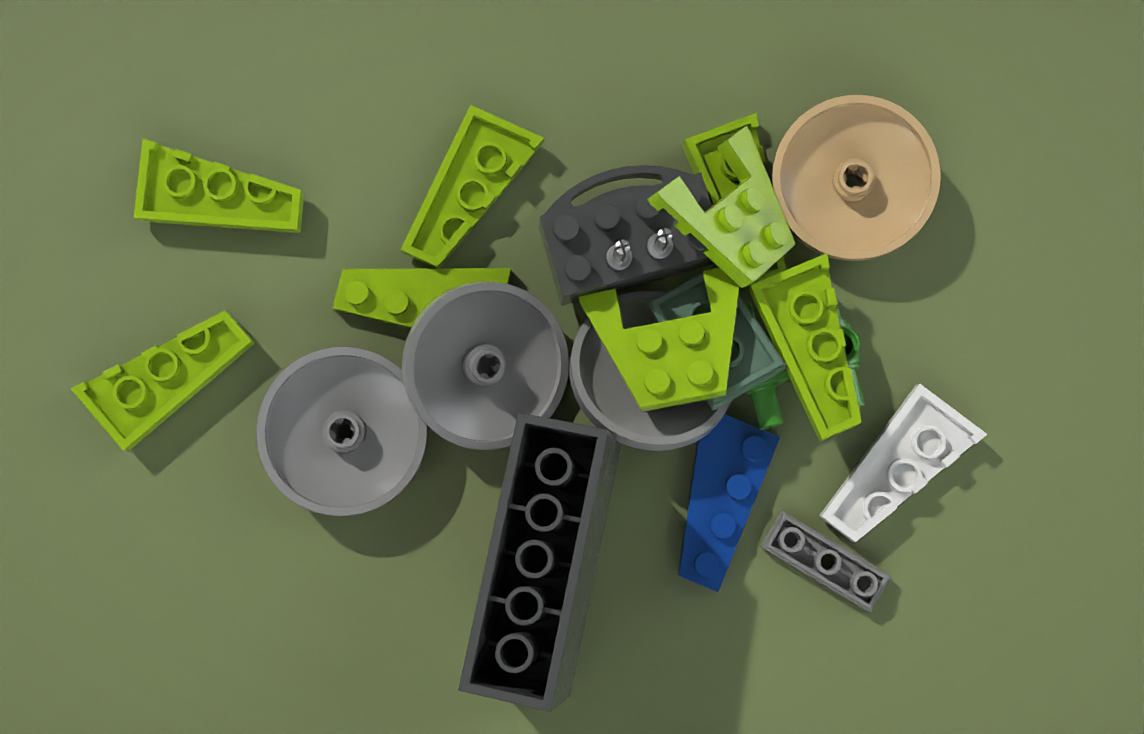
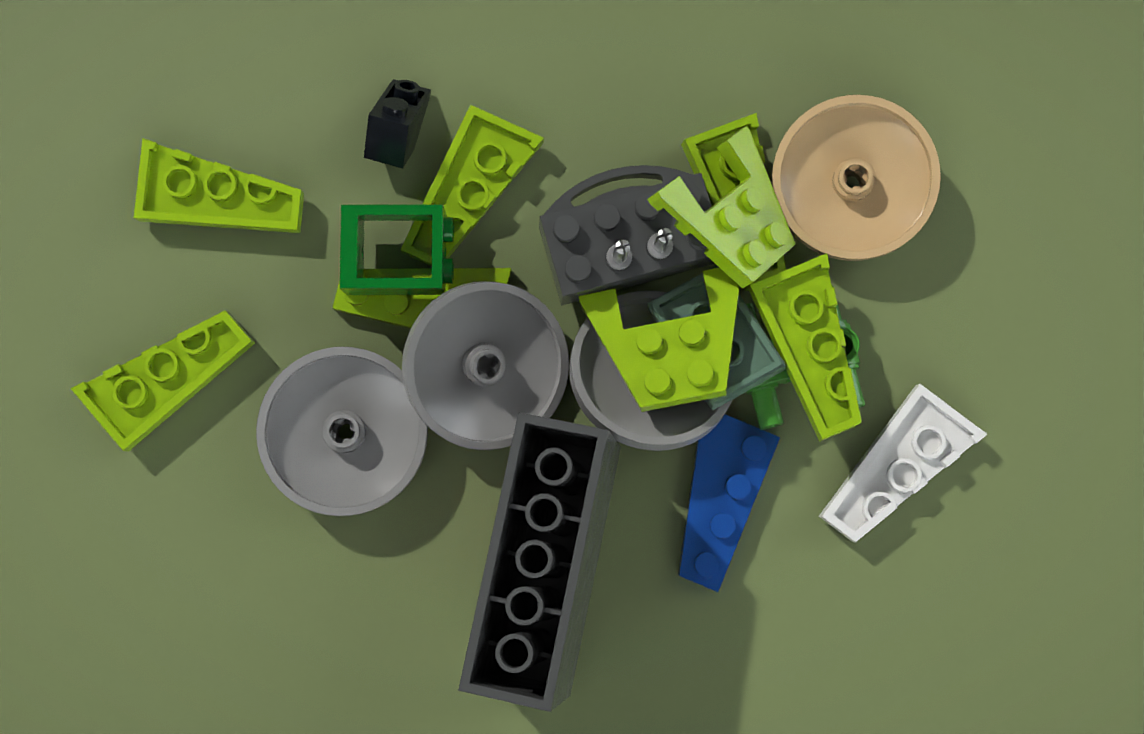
(352, 250): none -> green window
(396, 123): none -> black slope
(804, 548): light grey tile -> none

